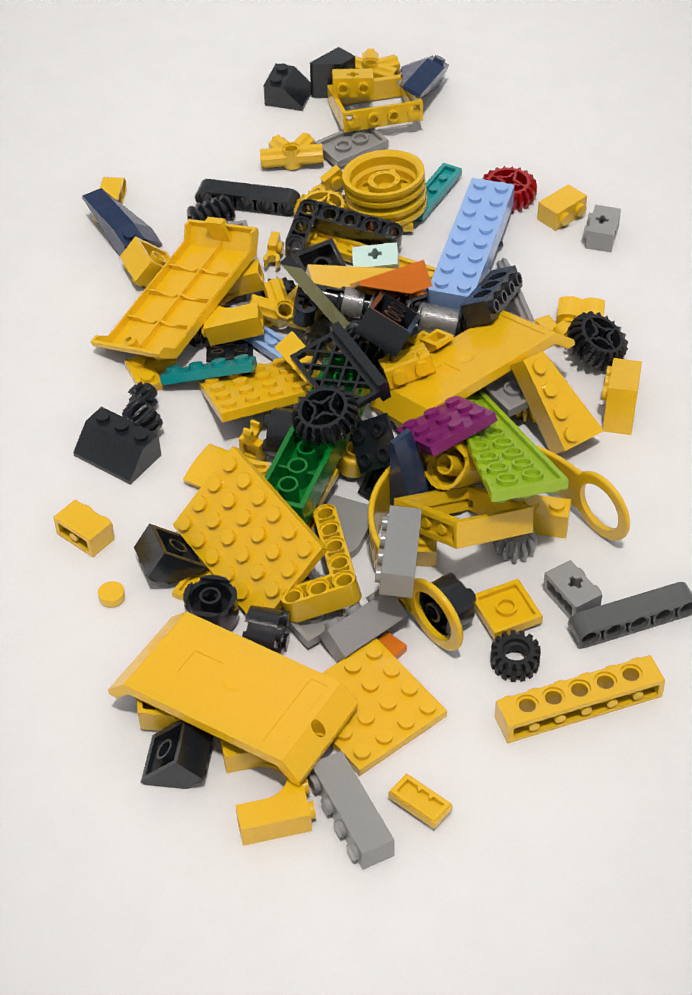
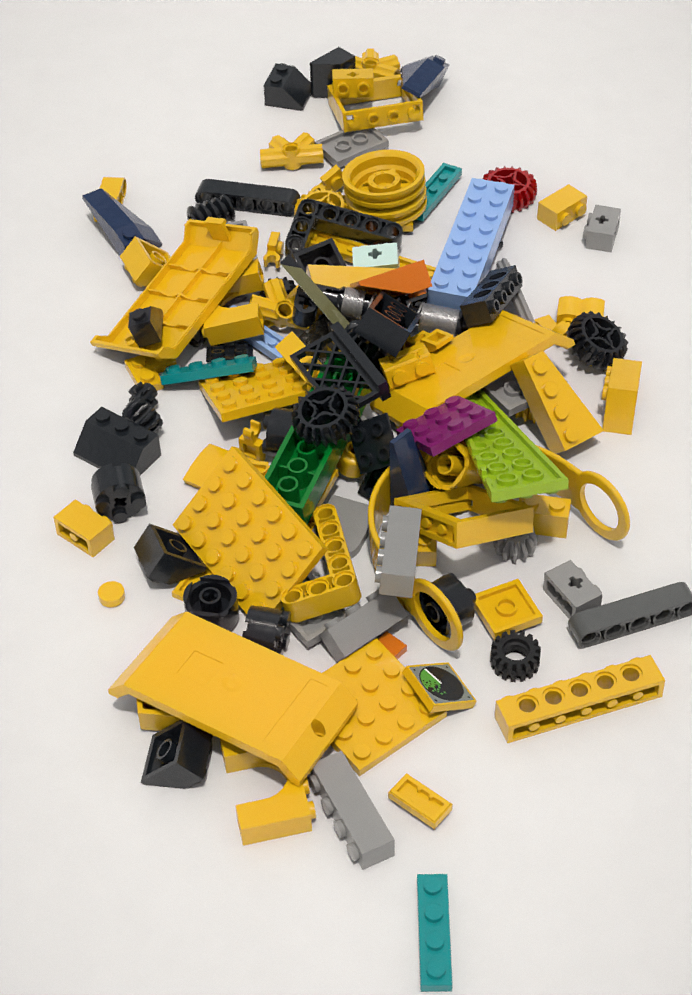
(118, 492): none -> black brick
(146, 325): none -> black slope
(434, 933): none -> teal plate
(439, 687): none -> tile

